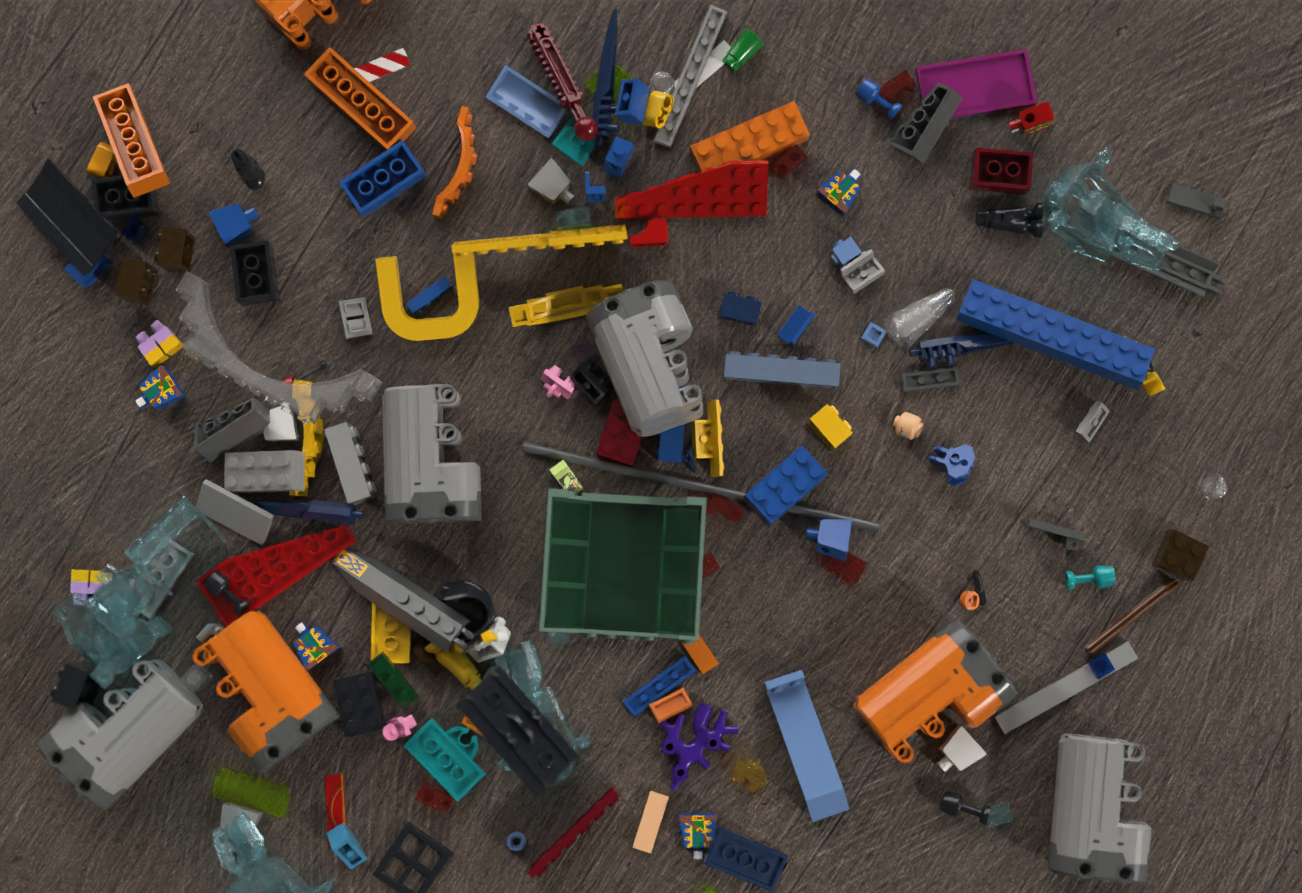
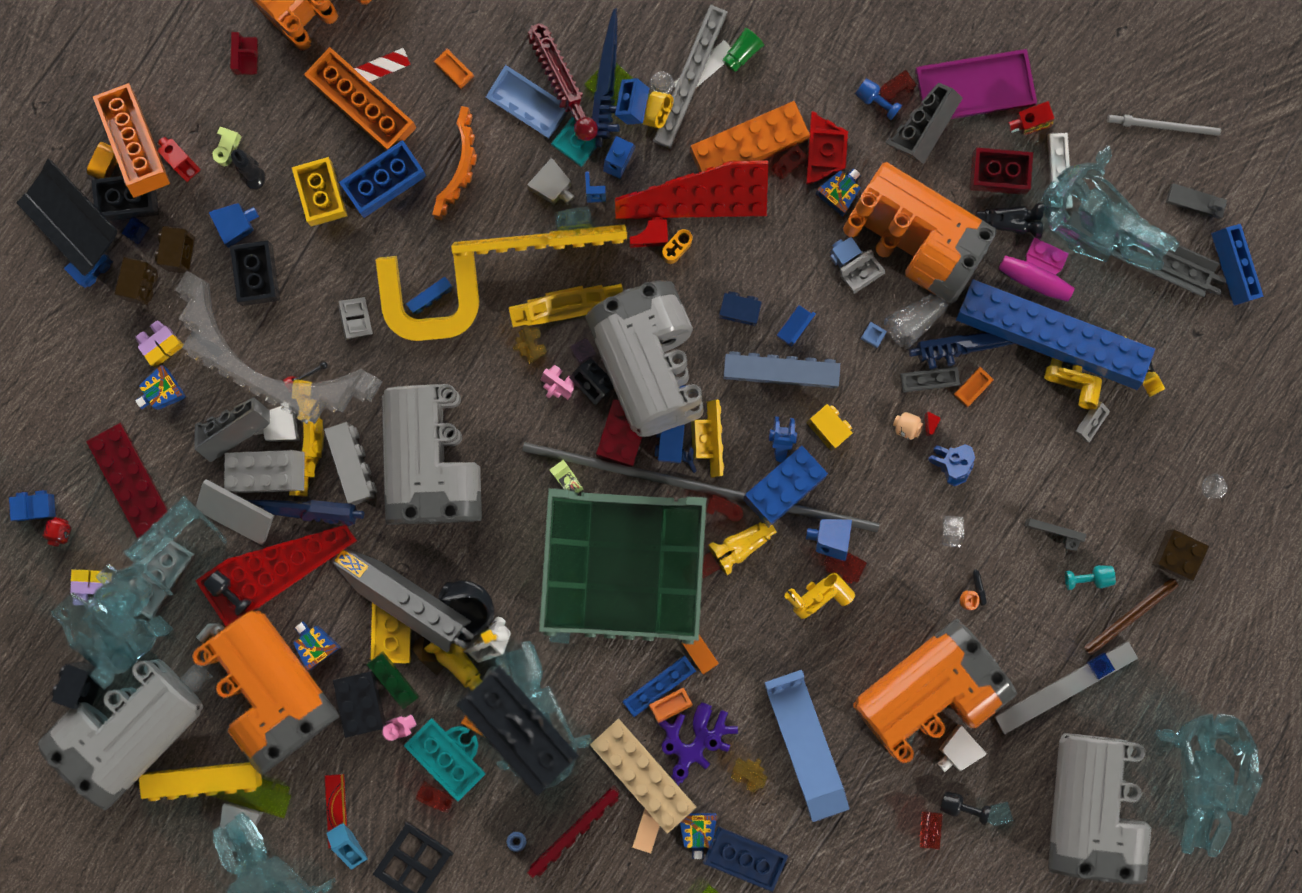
(32, 507): none -> blue brick
(57, 531): none -> red head
(128, 478): none -> dark red plate
(177, 158): none -> red torso
(199, 780): none -> yellow brick
(228, 142): none -> yellowish green leg
(243, 54): none -> dark red panel
(319, 191): none -> yellow brick
(454, 69): none -> orange tile
(526, 344): none -> clear yellow hips
(643, 776): none -> tan plate
(670, 246): none -> light orange beam
(741, 545): none -> yellow piece
(782, 438): none -> blue hinge
(818, 594): none -> yellow piece
(826, 149): none -> red wing
(925, 224): none -> orange piece
(931, 423): none -> red slope
(931, 830): none -> clear red hips
(953, 531): none -> clear bracket
(973, 387): none -> orange tile
(1040, 270): none -> dark pink plate
(1058, 158): none -> white tile
(1088, 384): none -> yellow piece
(1127, 120): none -> light grey bar
(1210, 778): none -> clear light blue piece
(1237, 264): none -> blue brick

